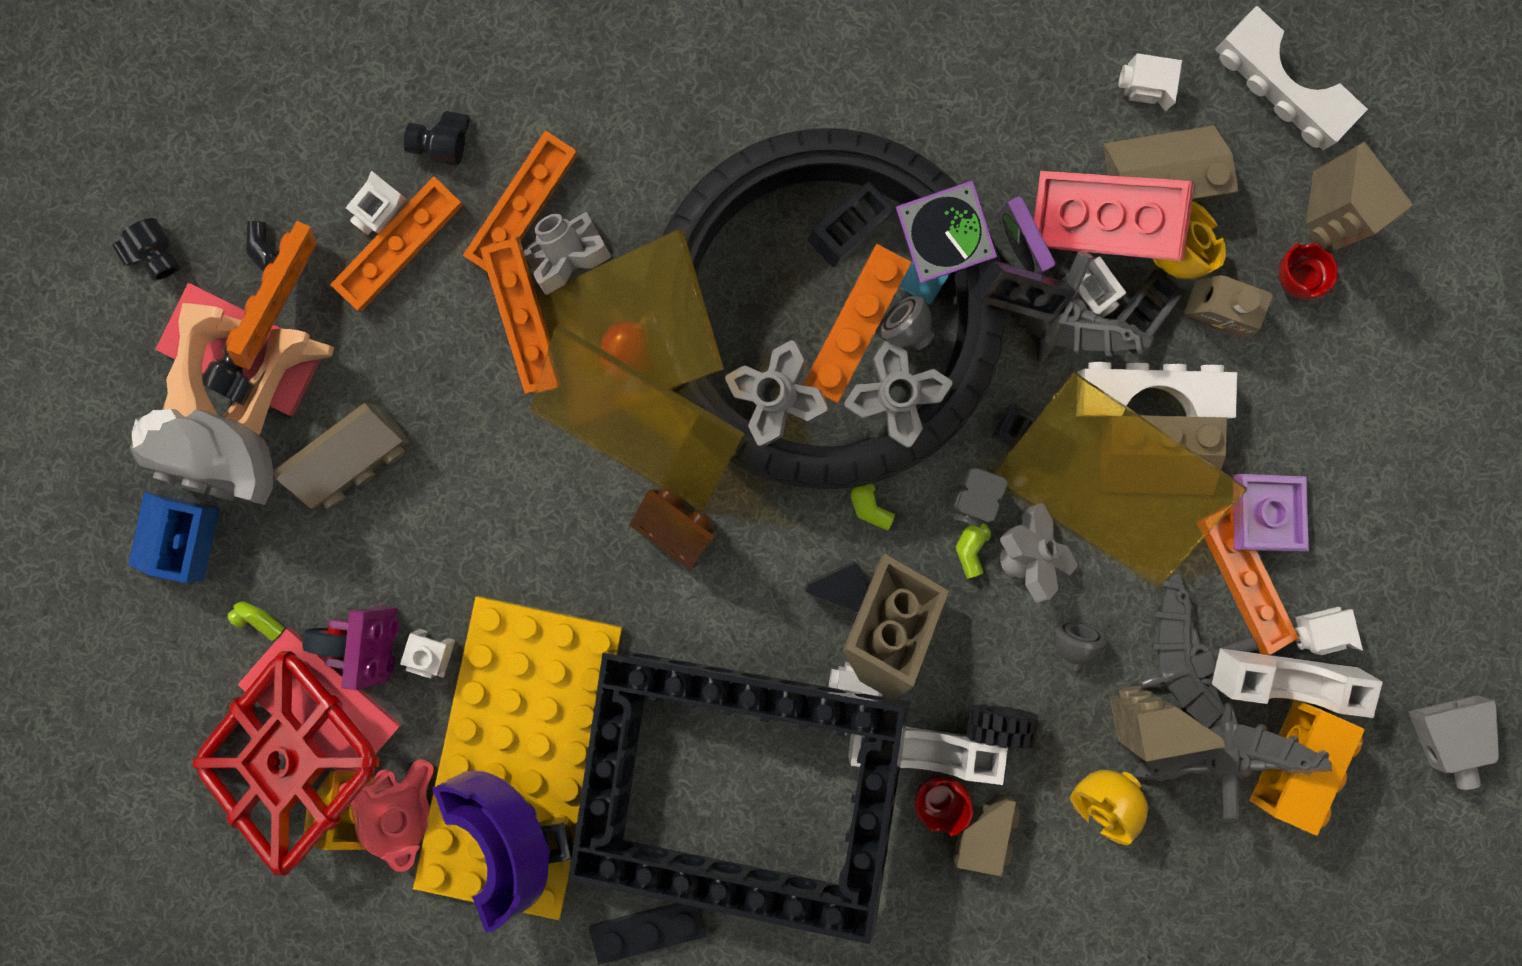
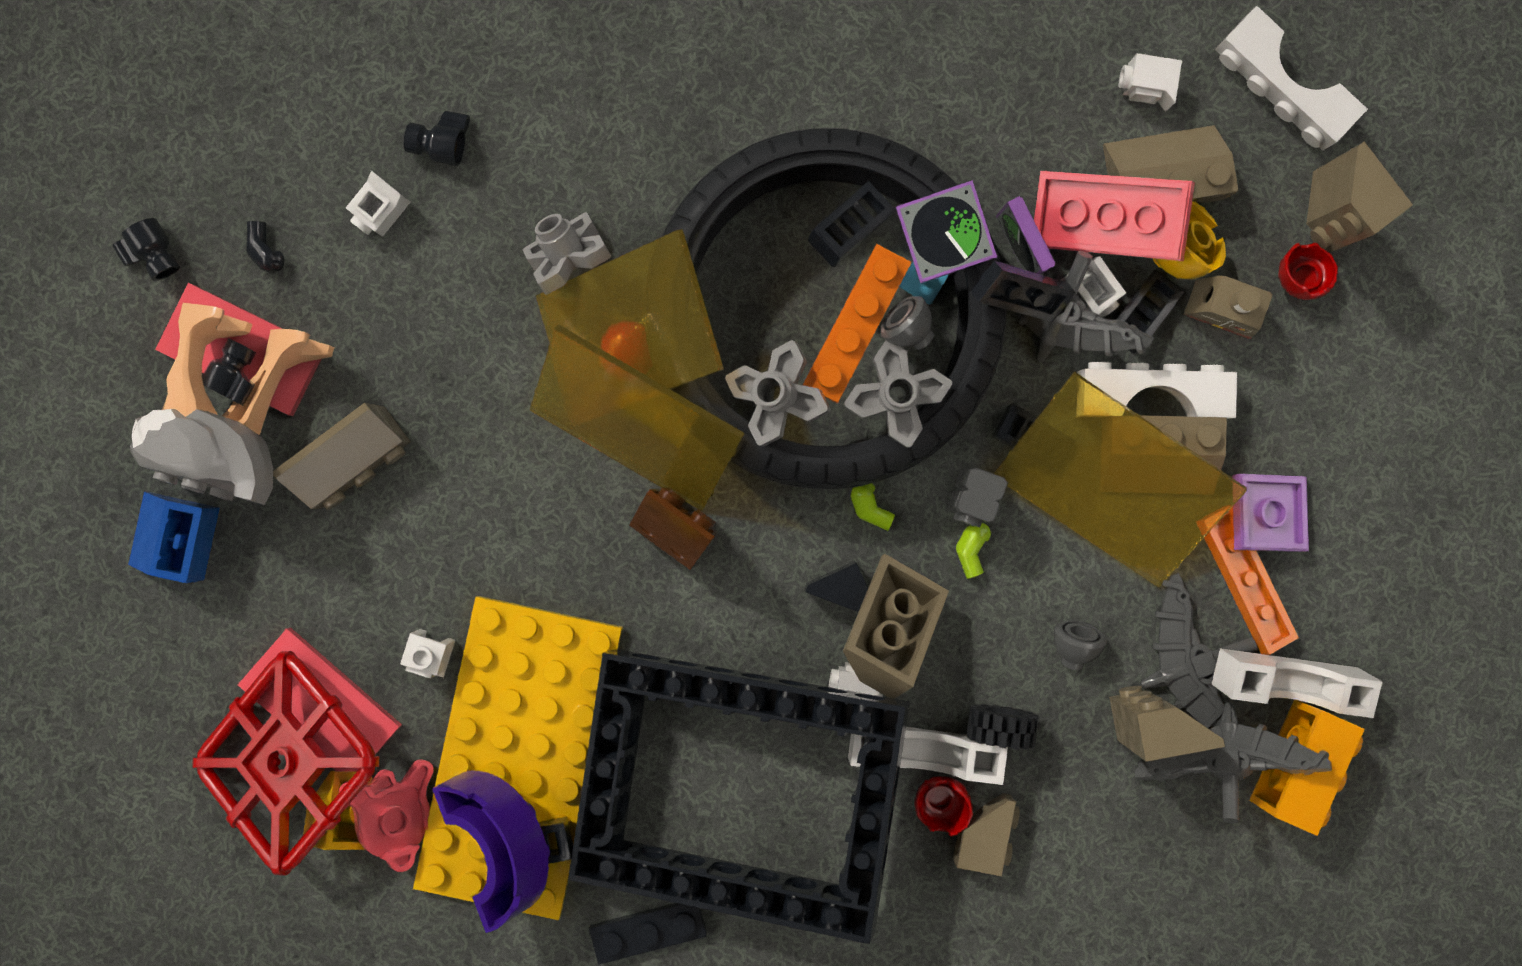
(257, 617): lime arm -> none
(265, 306): orange plate -> none
(358, 645): magenta plate -> none
(397, 244): orange plate -> none
(518, 308): orange plate -> none
(524, 195): orange plate -> none
(1035, 554): light grey plant -> none
(1113, 802): yellow cylinder -> none
(1327, 631): white window -> none
(1459, 737): light grey torso -> none

